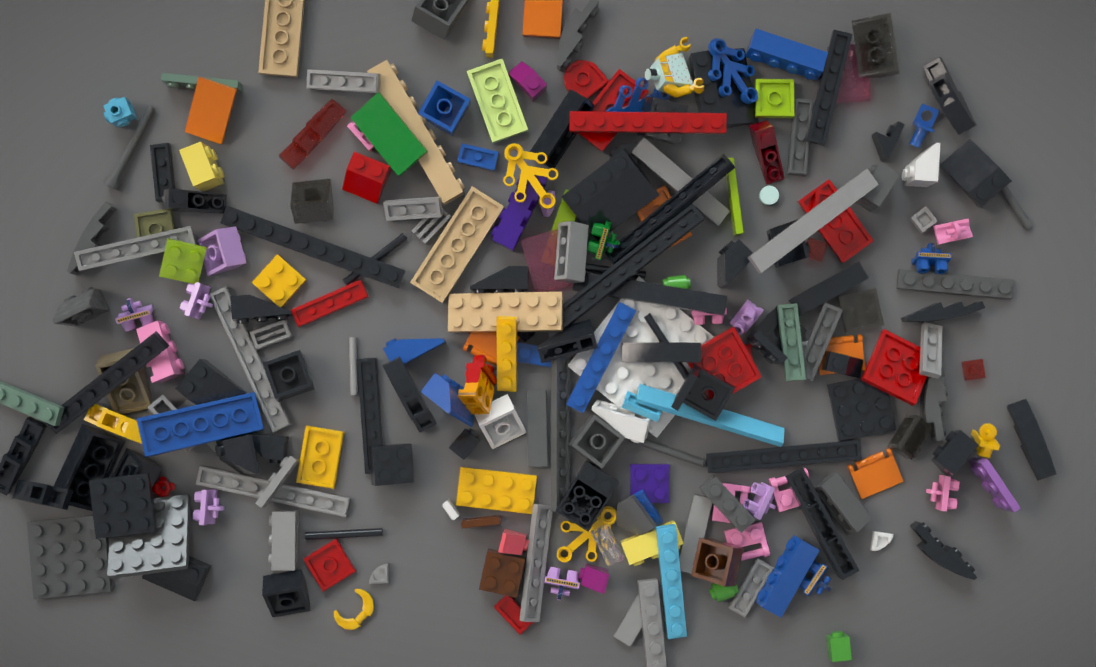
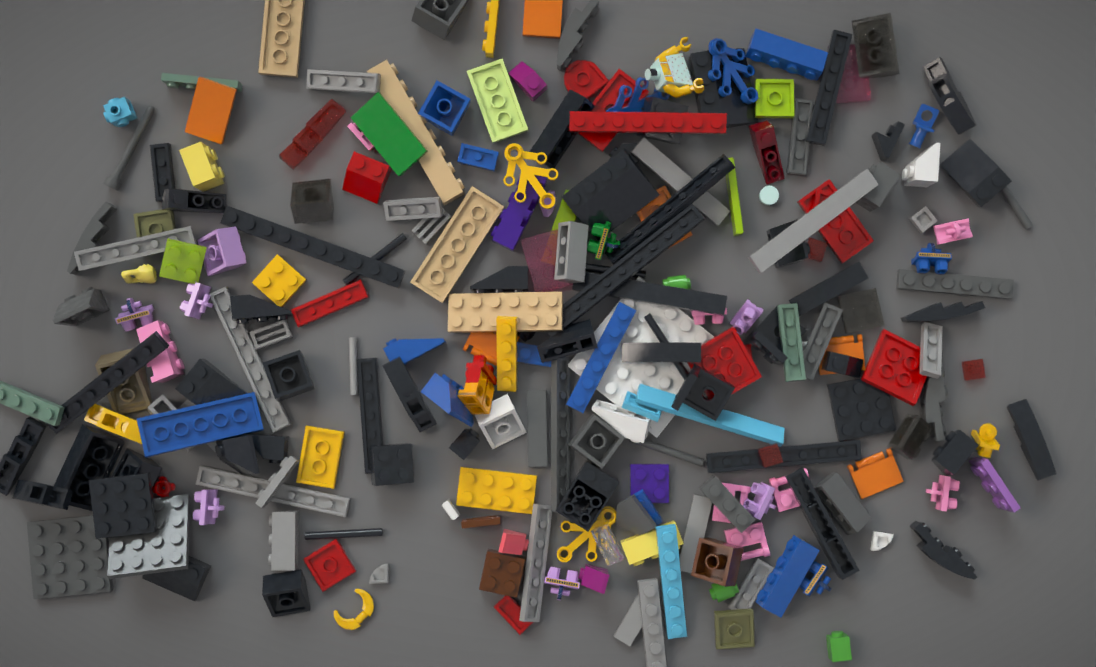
(142, 274): none -> light yellow piece
(731, 261): black slope -> none
(734, 628): none -> olive tile
(770, 455): none -> clear red plate

